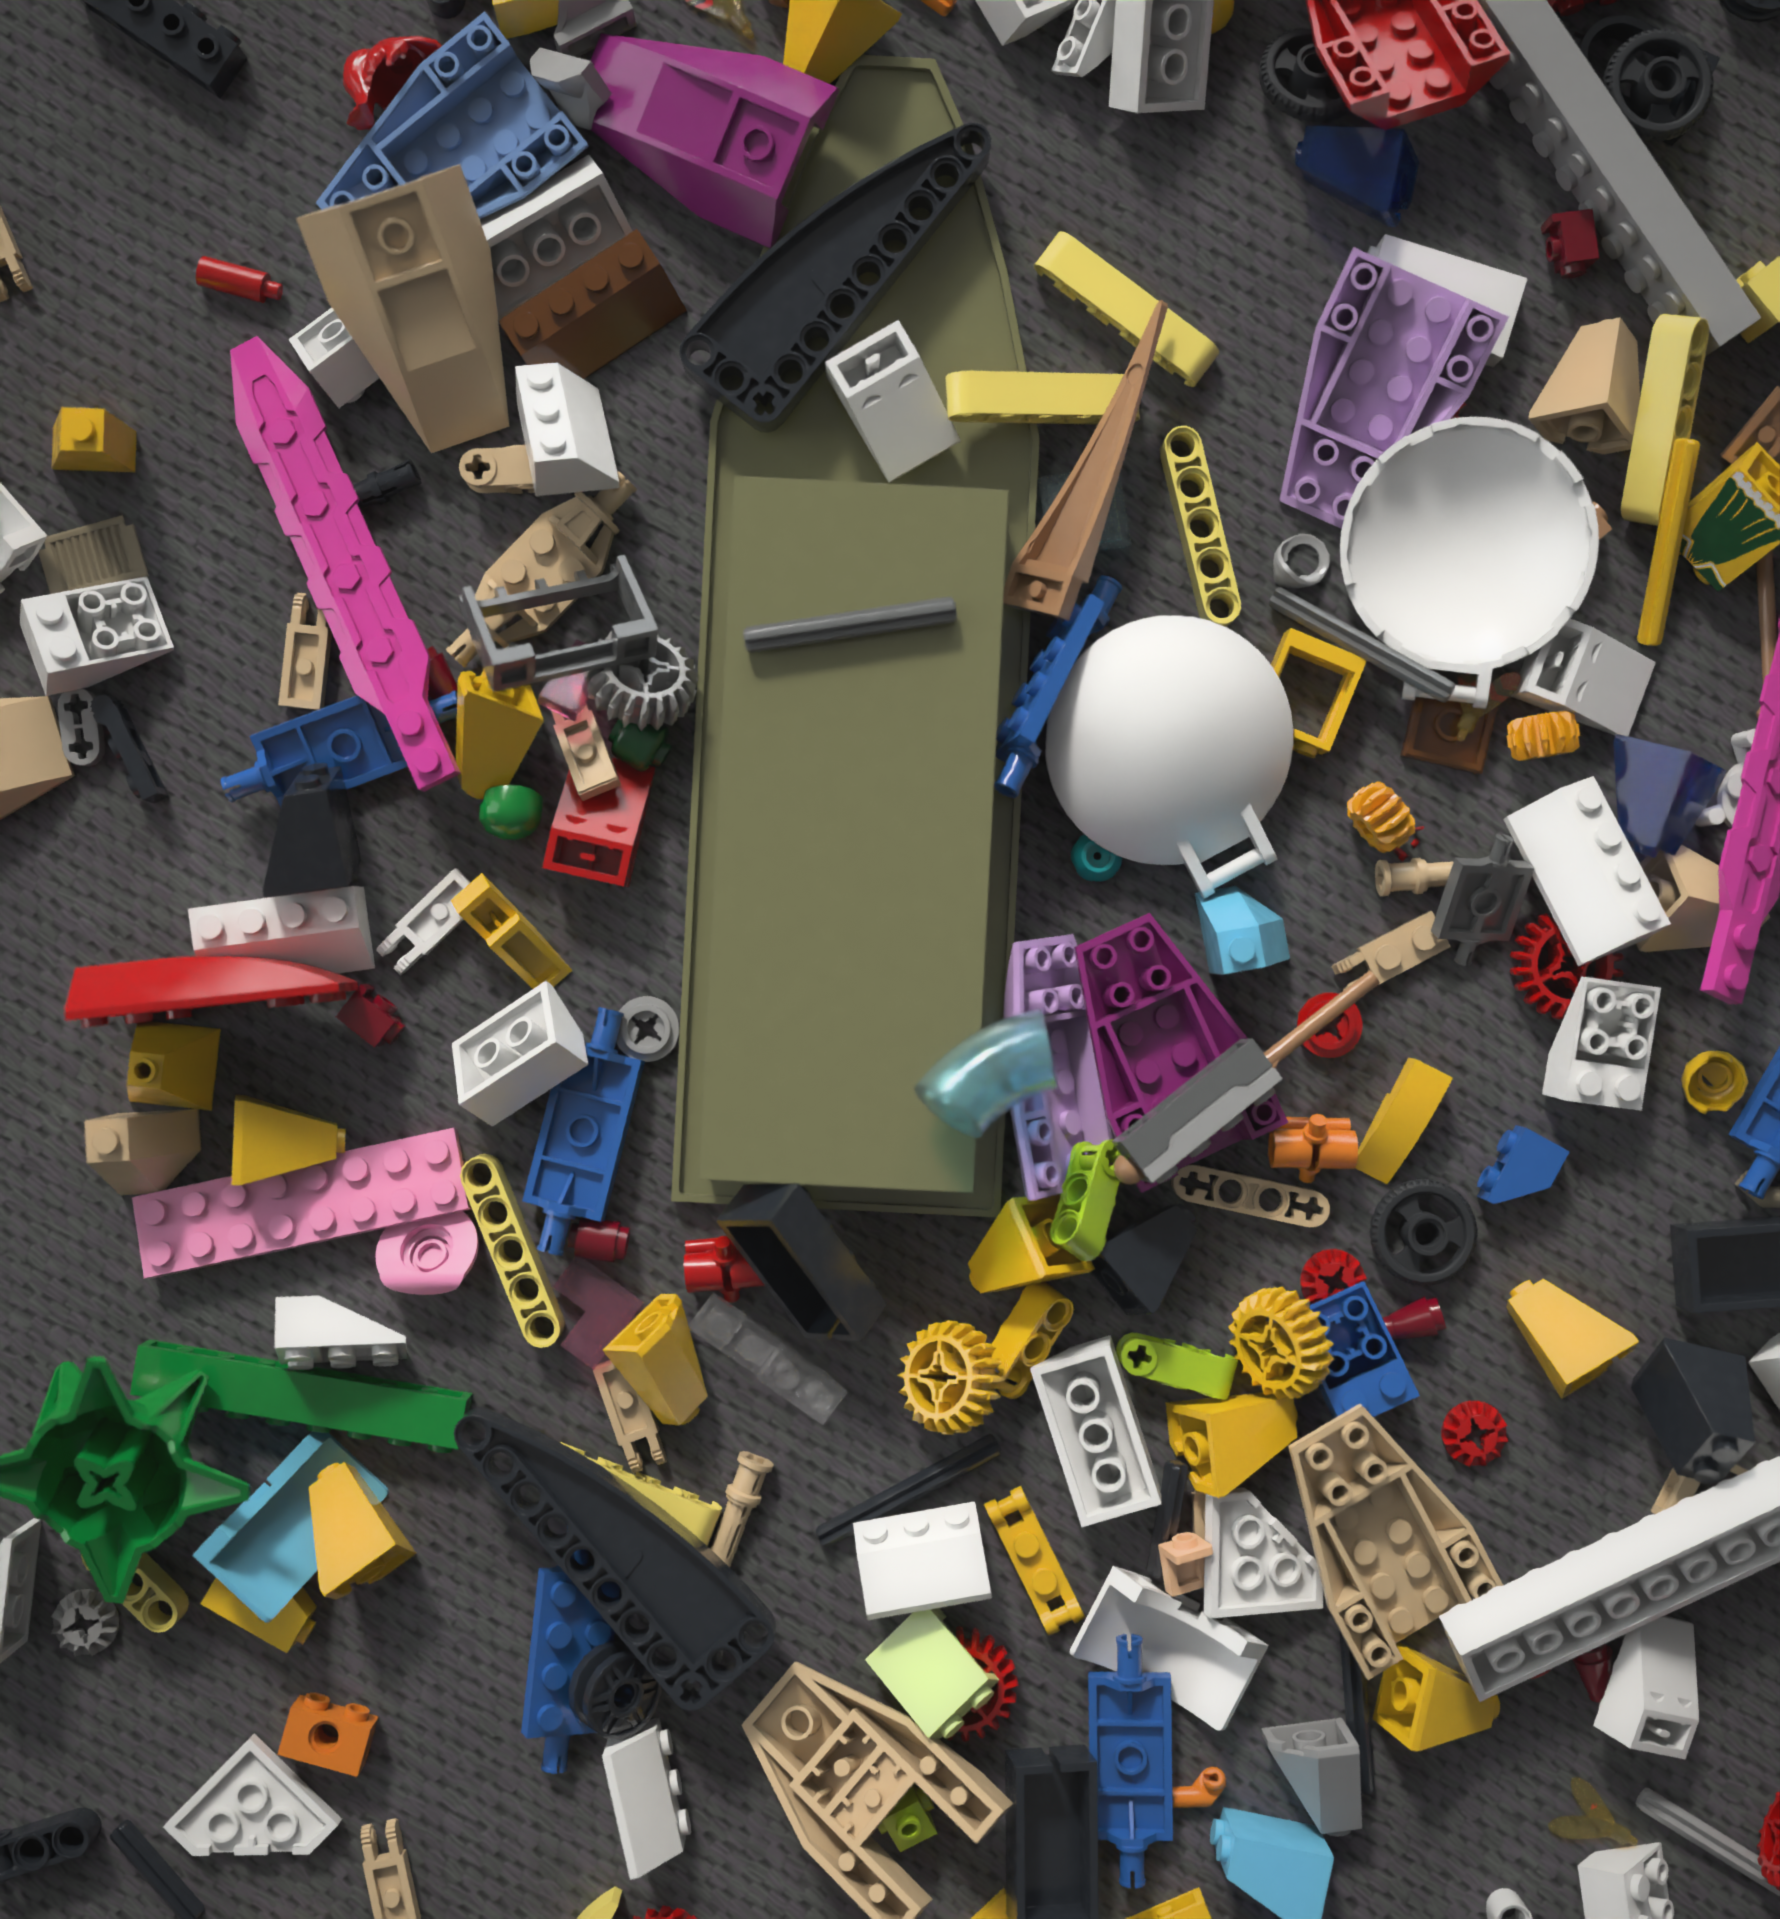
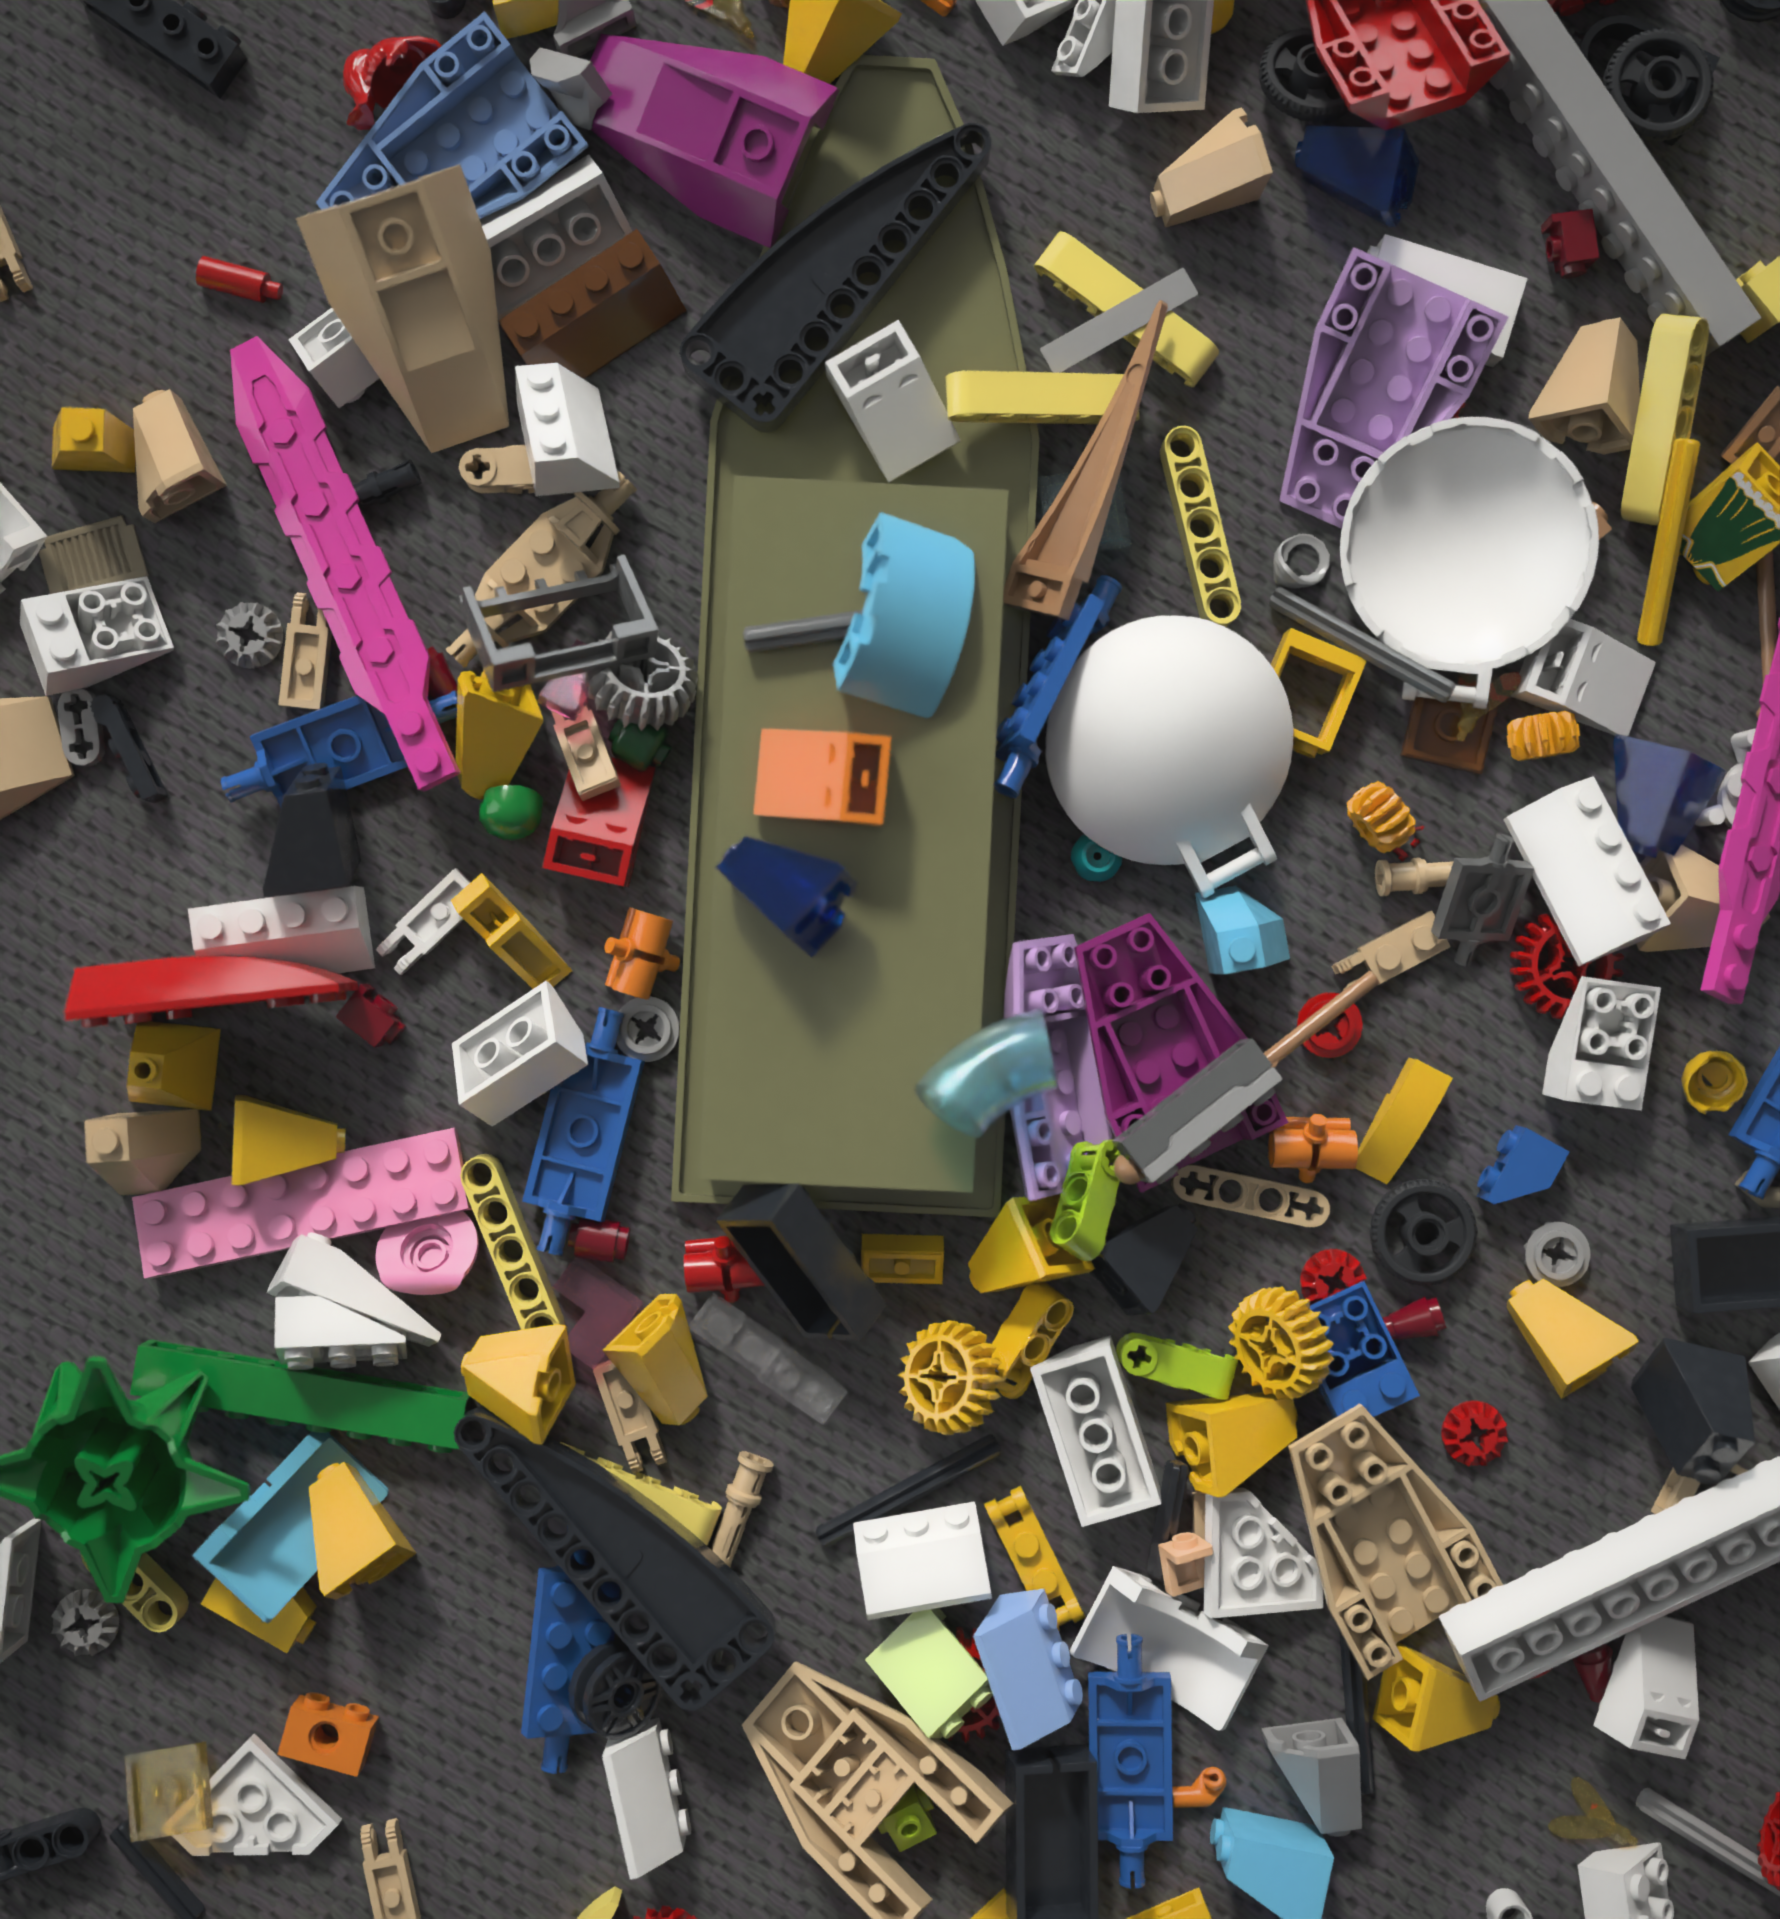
(168, 1791): none -> clear yellow tile
(170, 457): none -> tan slope
(256, 652): none -> light grey gear
(325, 1271): none -> white wedge
(522, 1377): none -> yellow slope
(640, 954): none -> orange pin
(791, 889): none -> clear blue slope
(822, 776): none -> orange slope
(903, 1258): none -> yellow slope
(911, 618): none -> medium azure panel
(1028, 1666): none -> light blue slope
(1117, 321): none -> light grey sticker
(1215, 174): none -> tan slope
(1572, 1242): none -> light grey gear

